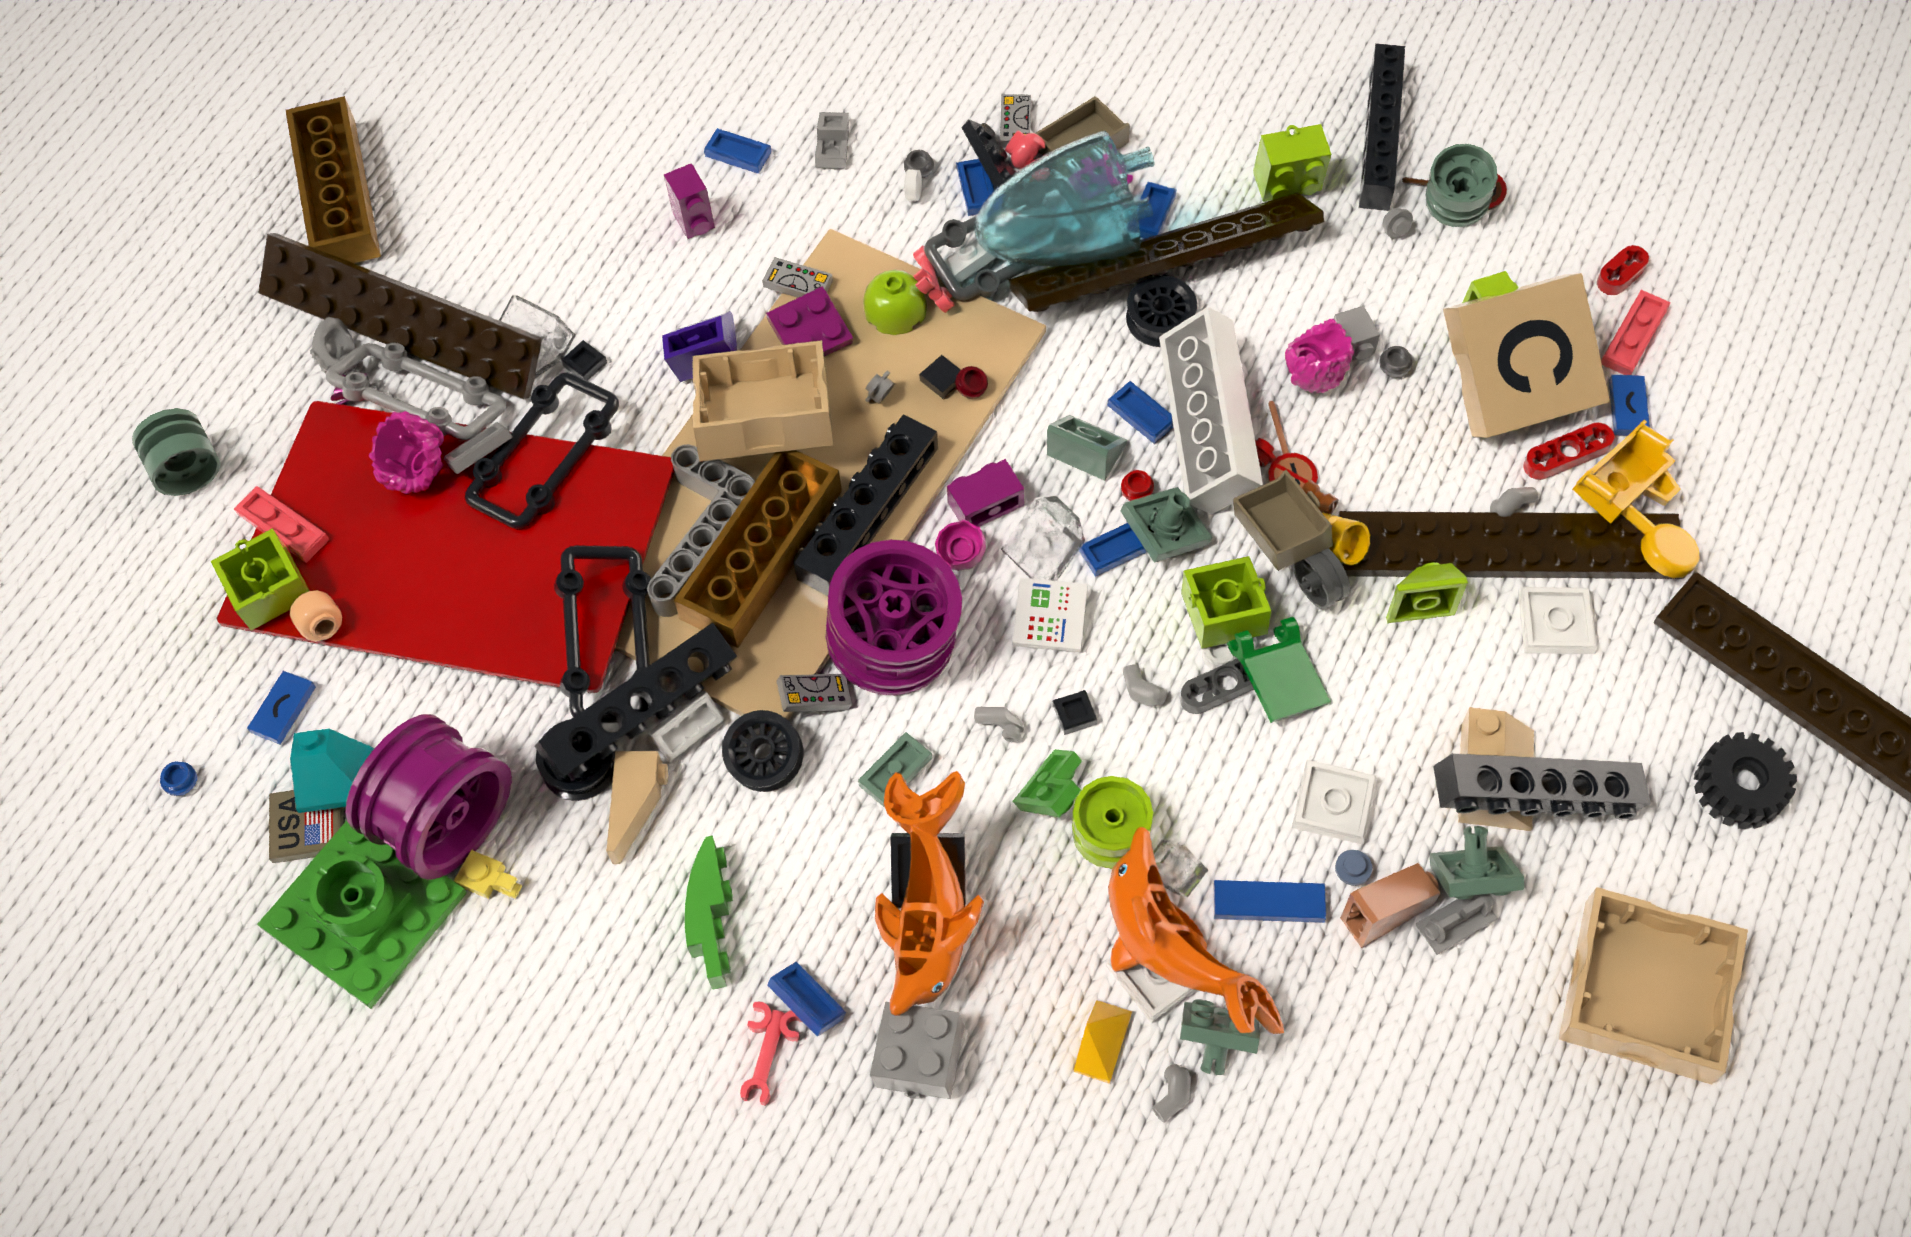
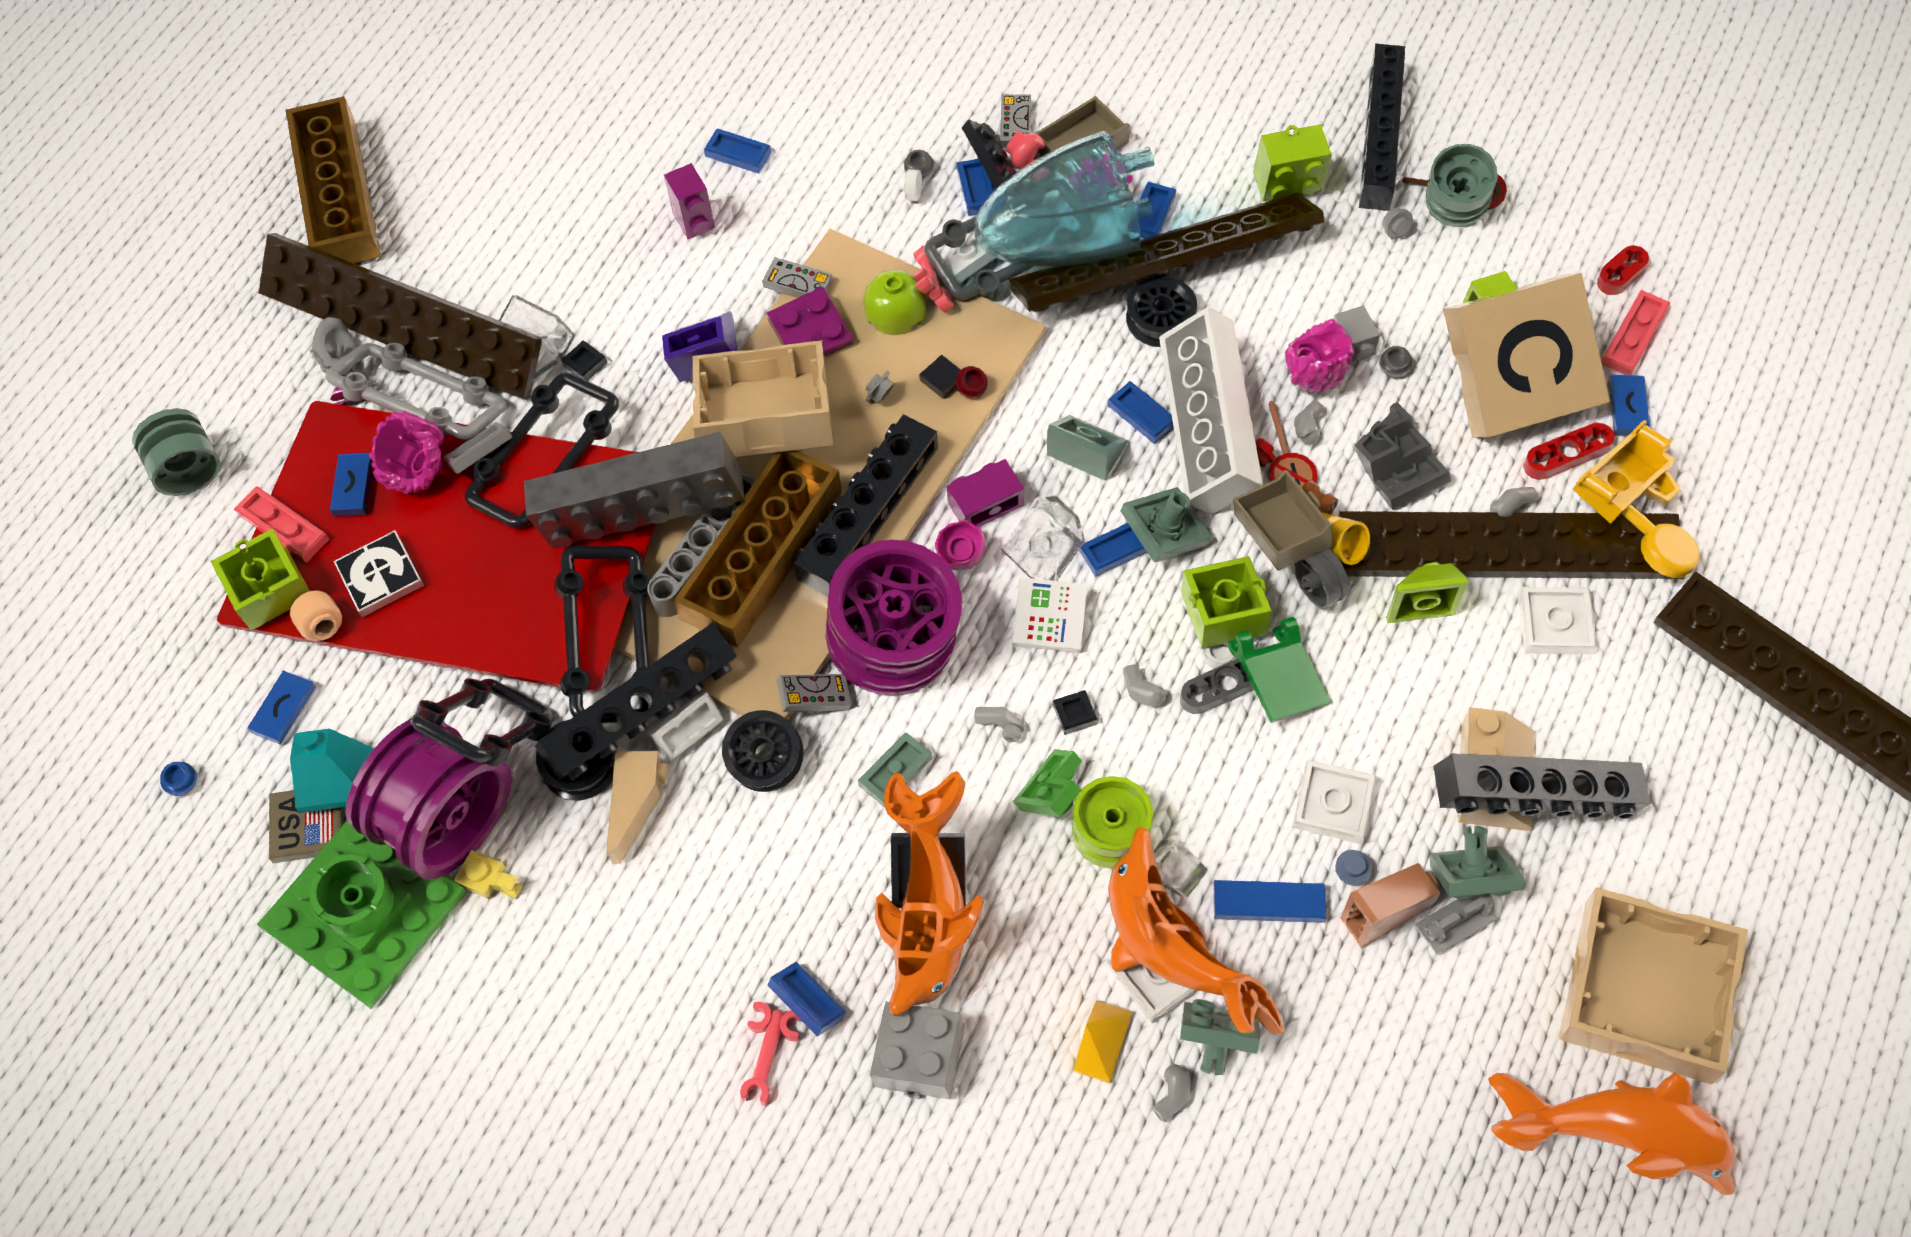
(351, 484): none -> blue tile
(378, 573): none -> tile
(473, 693): none -> black bar
(634, 490): none -> flat silver brick
(704, 907): bright green slope -> none
(832, 140): light grey slope -> none
(1137, 485): red plate -> none
(1305, 422): none -> light grey arm
(1400, 459): none -> dark grey slope
(1652, 1121): none -> orange animal
(1731, 799): black tyre -> none

